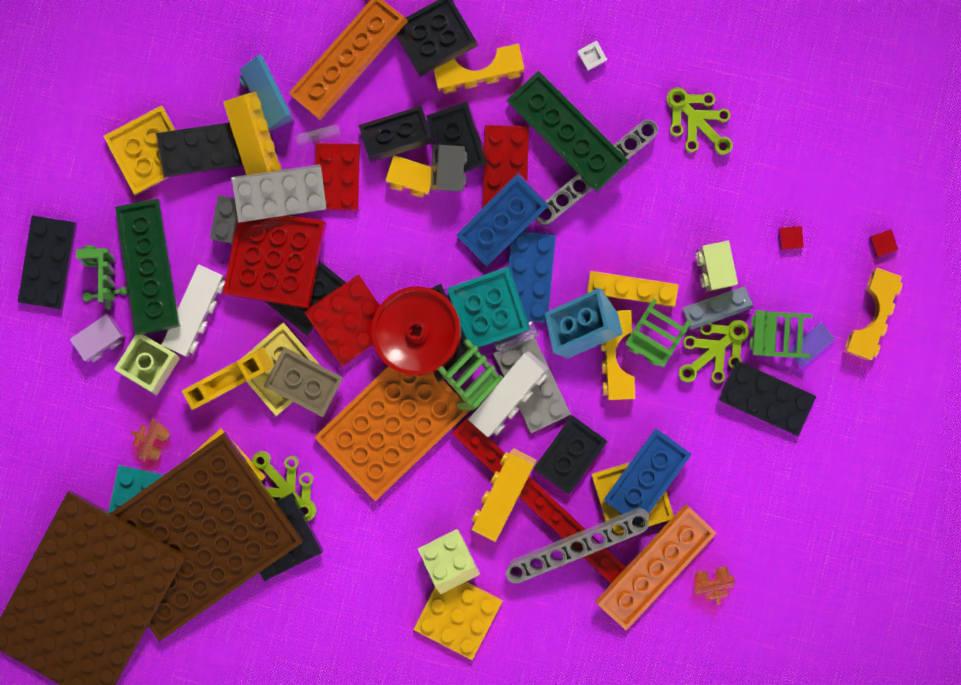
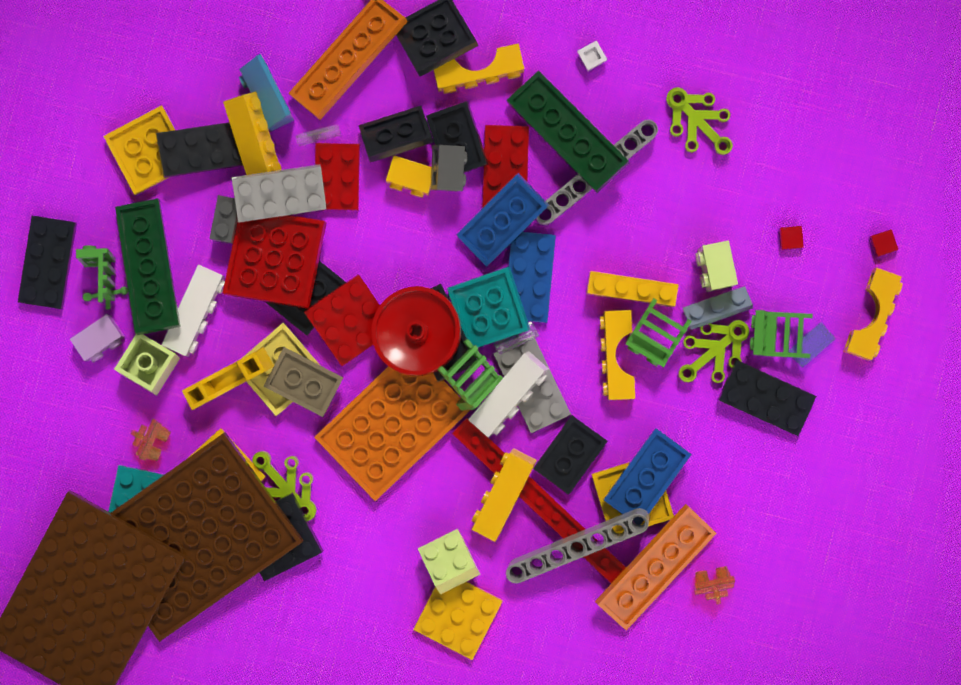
(582, 324): dark azure slope -> none

